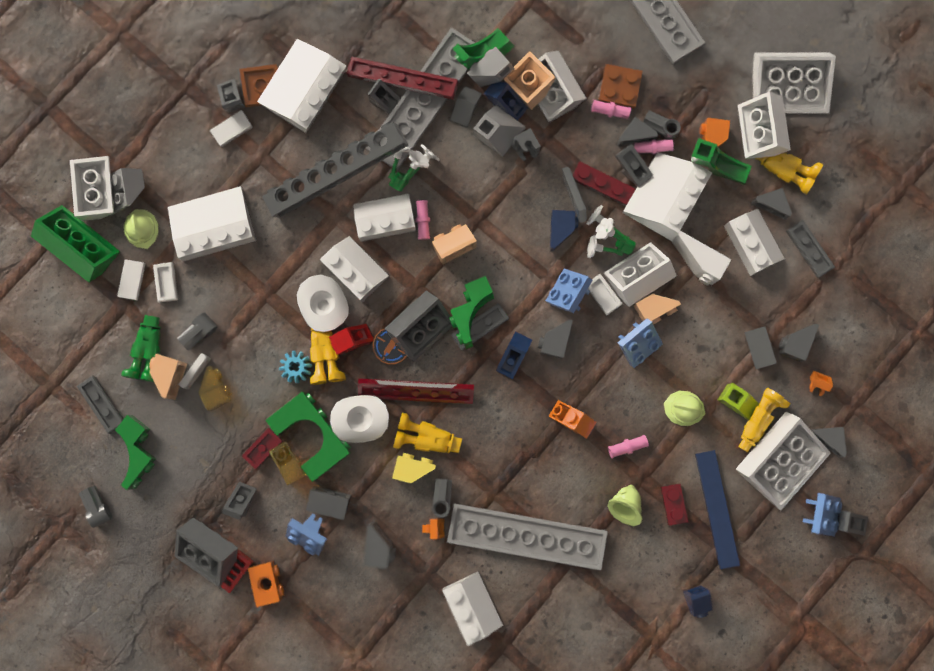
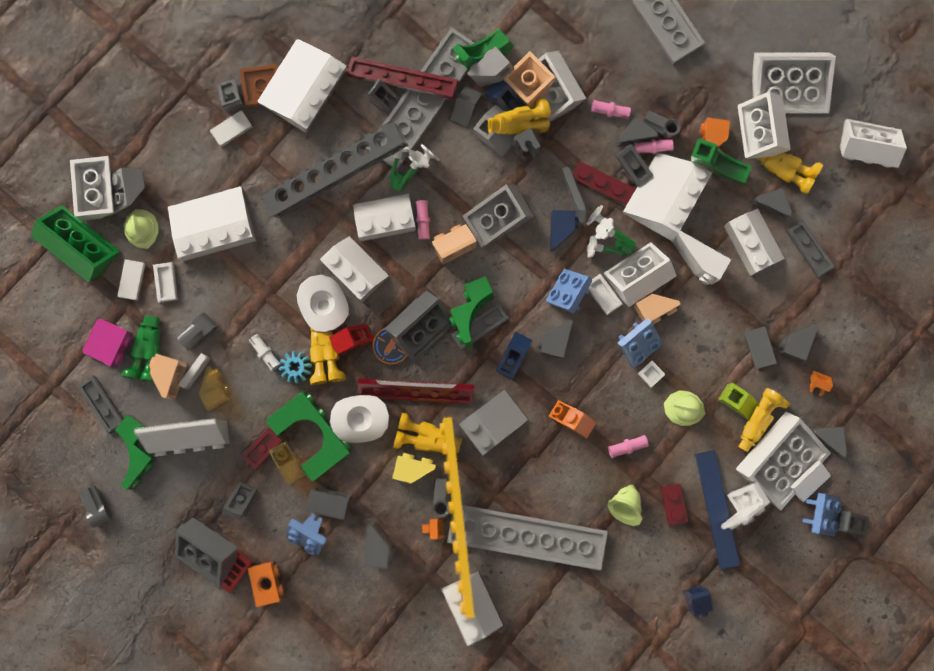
(107, 343): none -> dark pink bracket
(184, 436): none -> white slope
(264, 352): none -> white pin
(457, 524): none -> yellow plate
(493, 422): none -> light grey slope
(498, 215): none -> light grey slope
(520, 119): none -> yellow piece
(620, 86): dark orange plate -> none
(651, 374): none -> white plate
(748, 502): none -> white bracket
(810, 481): none -> white tile
(872, 143): none -> white slope

